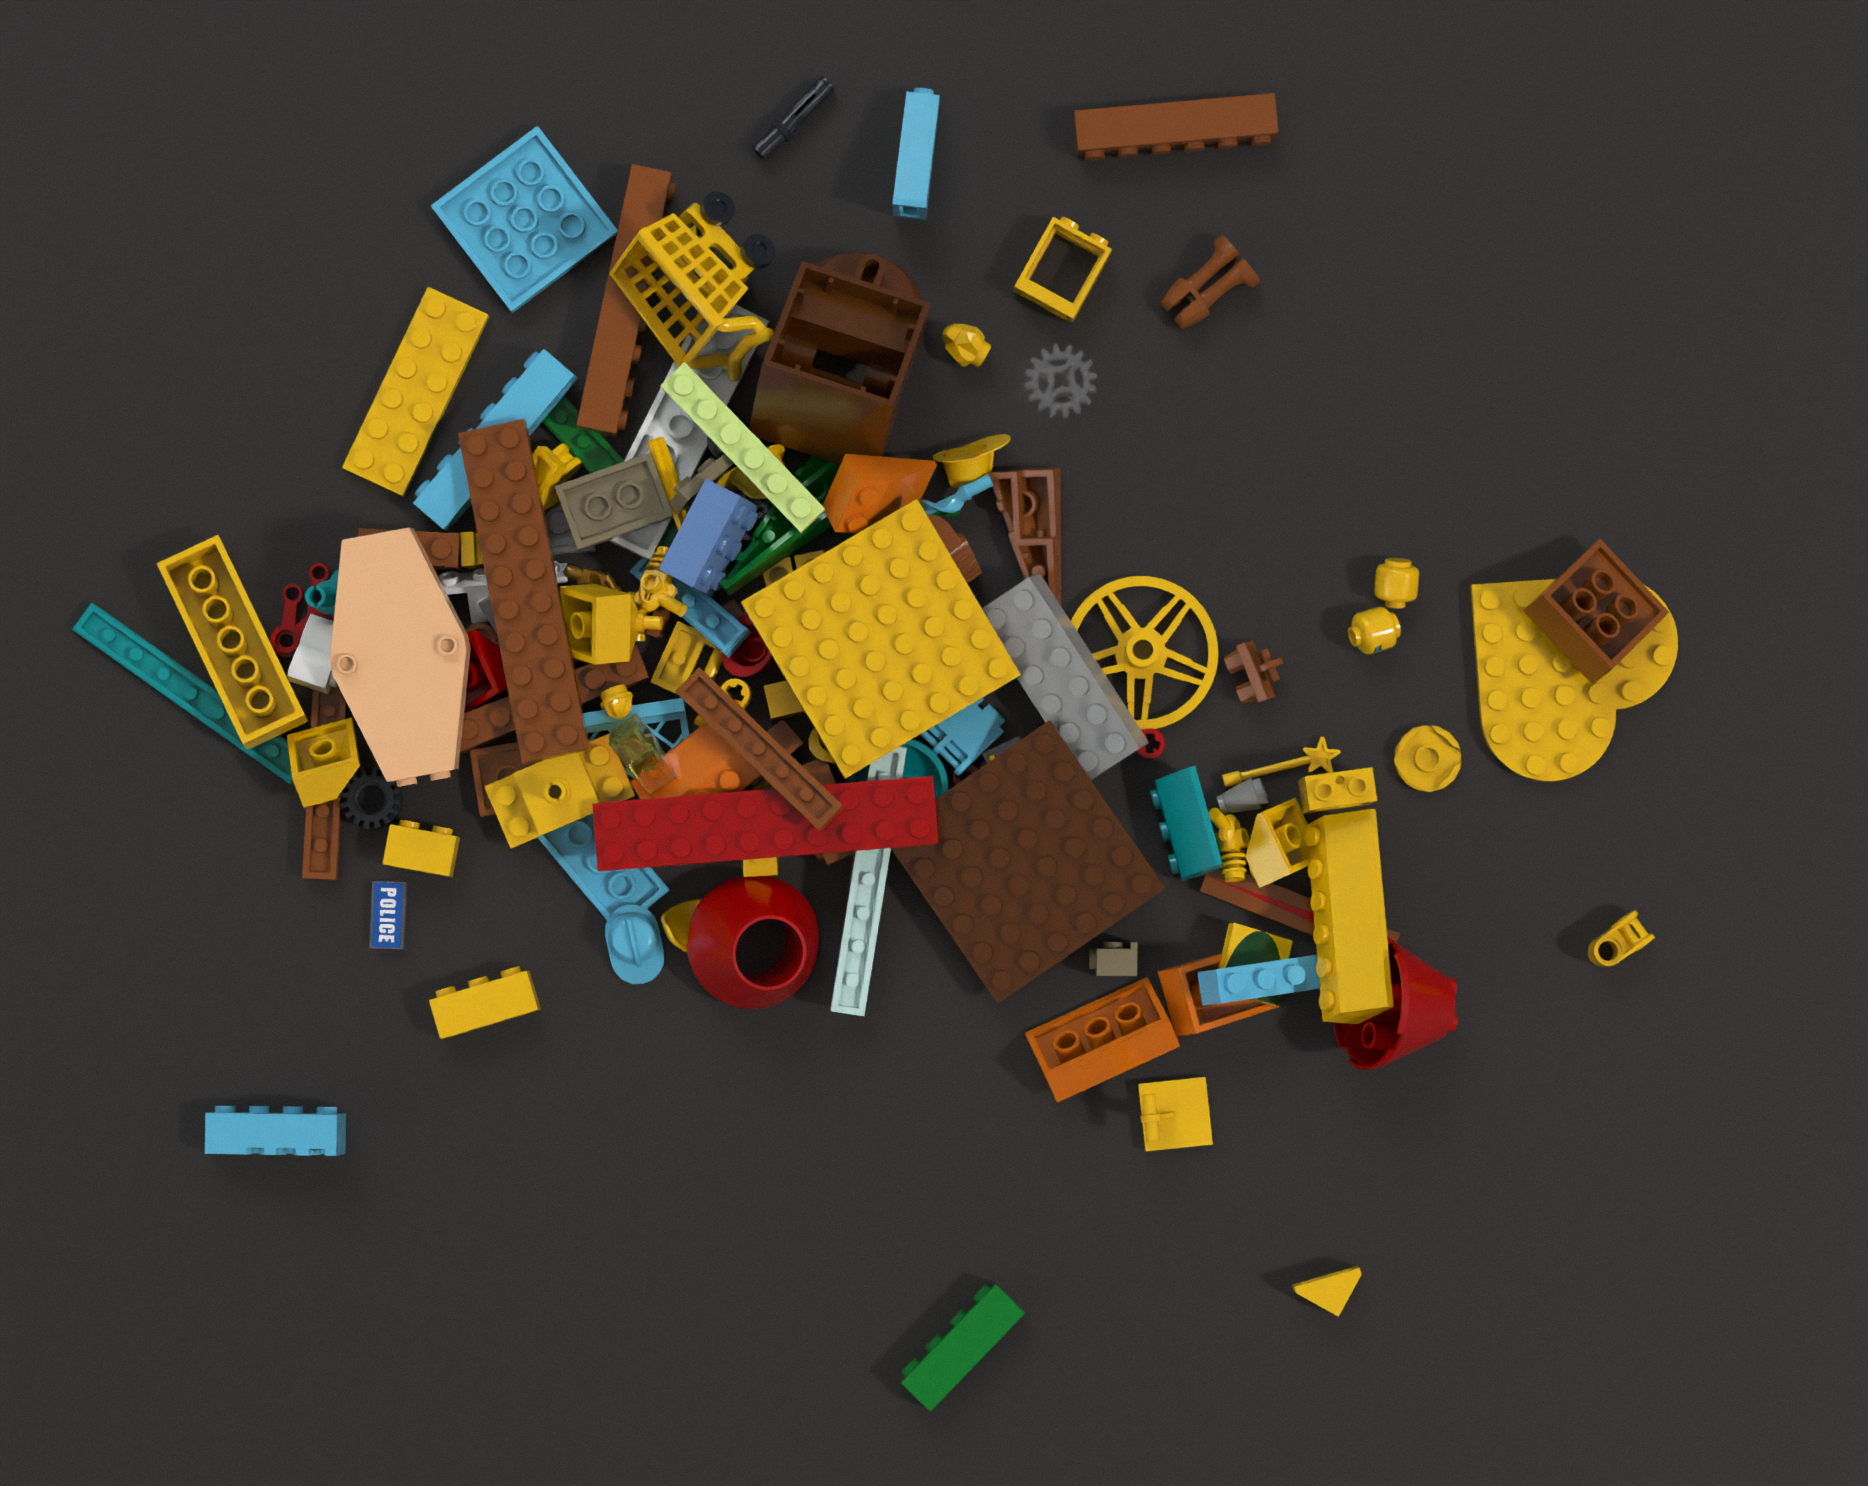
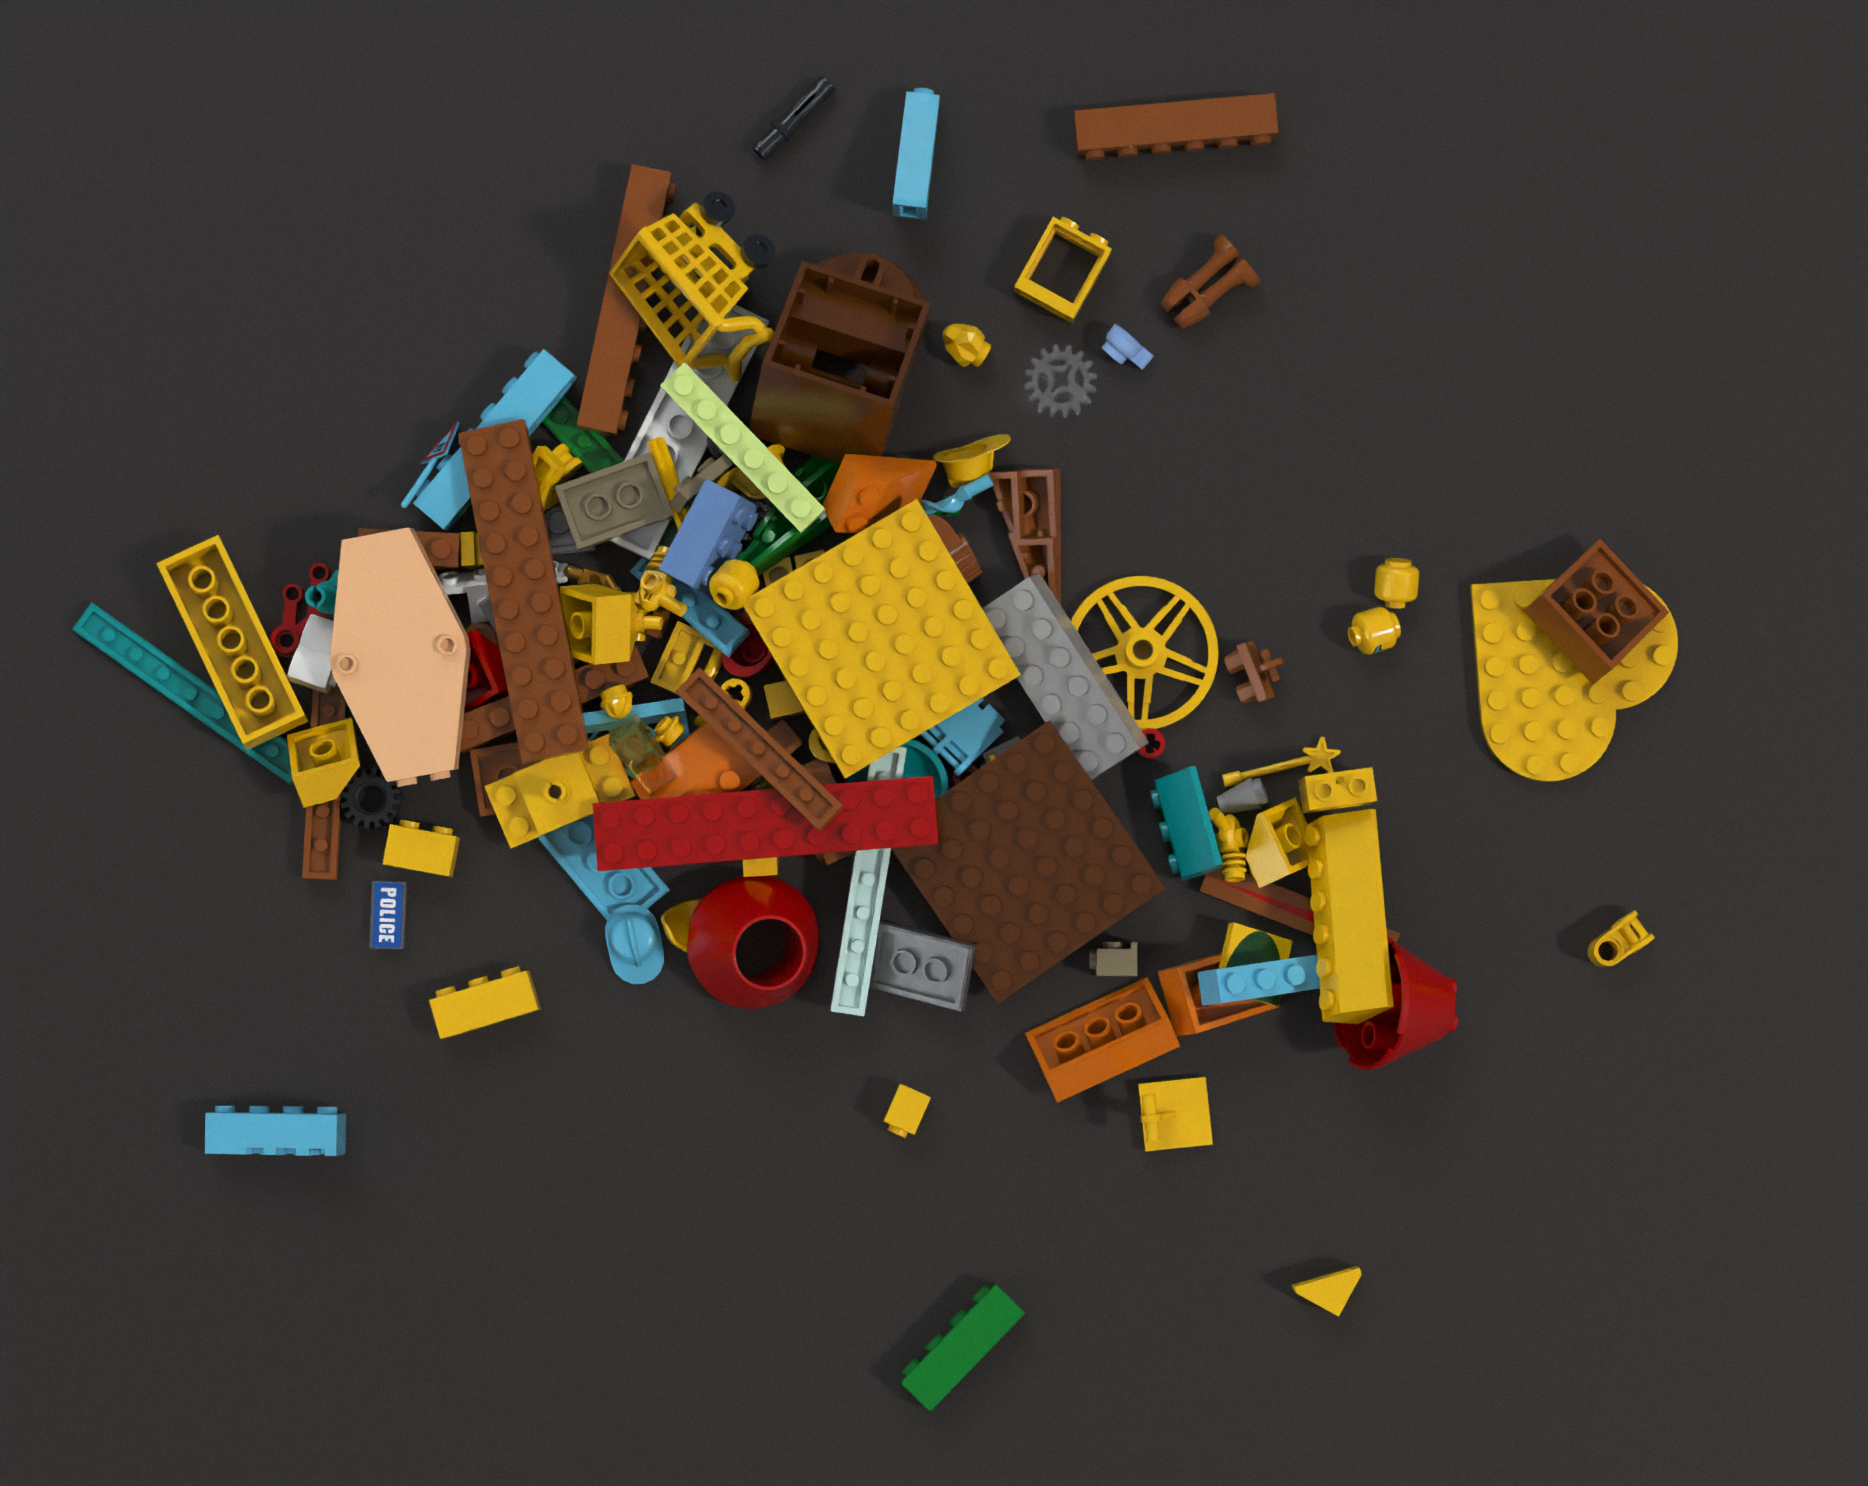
(415, 391): yellow plate -> none
(440, 450): none -> medium azure piece
(524, 219): medium azure plate -> none
(668, 730): none -> yellow plate
(734, 584): none -> yellow head
(906, 1111): none -> yellow brick
(922, 966): none -> flat silver tile
(1122, 345): none -> light blue piece
(1427, 758): yellow tile -> none

